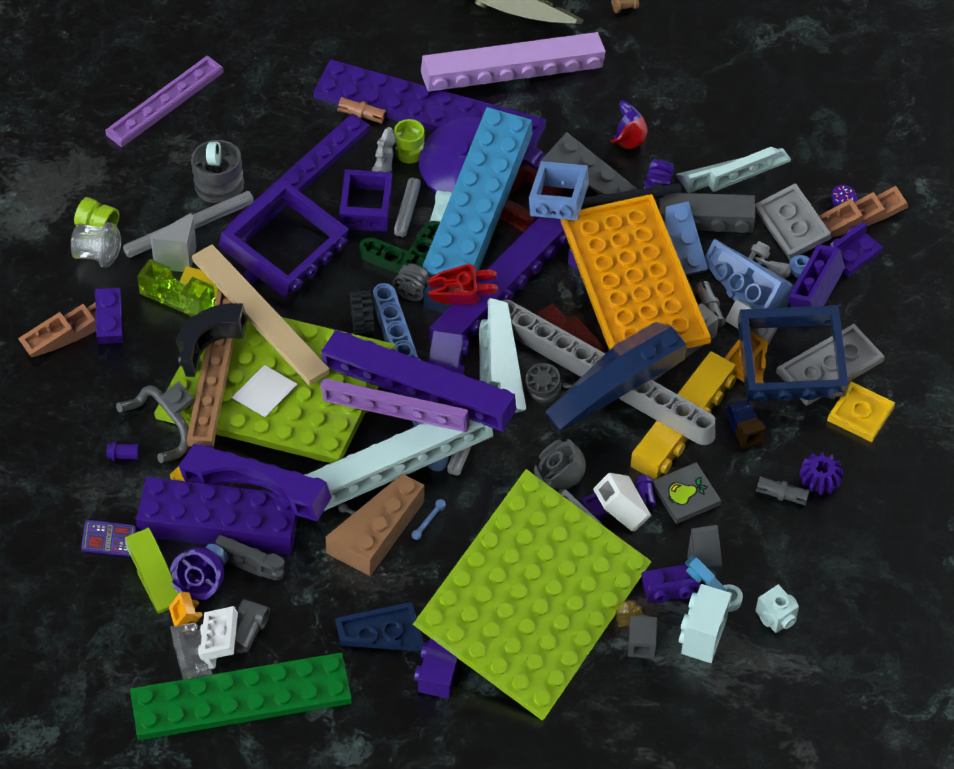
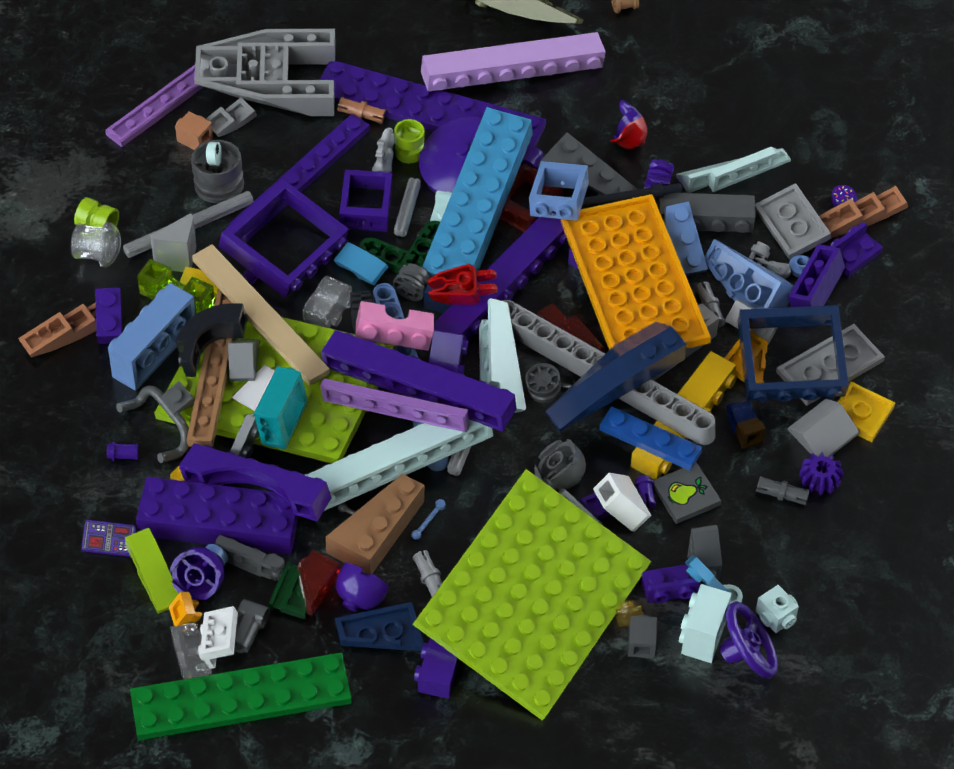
(150, 336): none -> medium blue brick
(193, 130): none -> nougat brick
(232, 118): none -> light grey slope
(243, 359): none -> slope
(245, 438): none -> dark grey hinge
(257, 68): none -> light grey wedge
(281, 407): none -> teal window
(288, 593): none -> dark green plate
(316, 579): none -> clear red slope
(327, 303): none -> clear brick
(359, 588): none -> dark purple cylinder
(361, 263): none -> dark azure slope
(378, 326): none -> bright pink arch
(429, 574): none -> light grey pin
(650, 438): none -> blue plate
(745, 643): none -> dark purple piece
(824, 428): none -> light grey slope

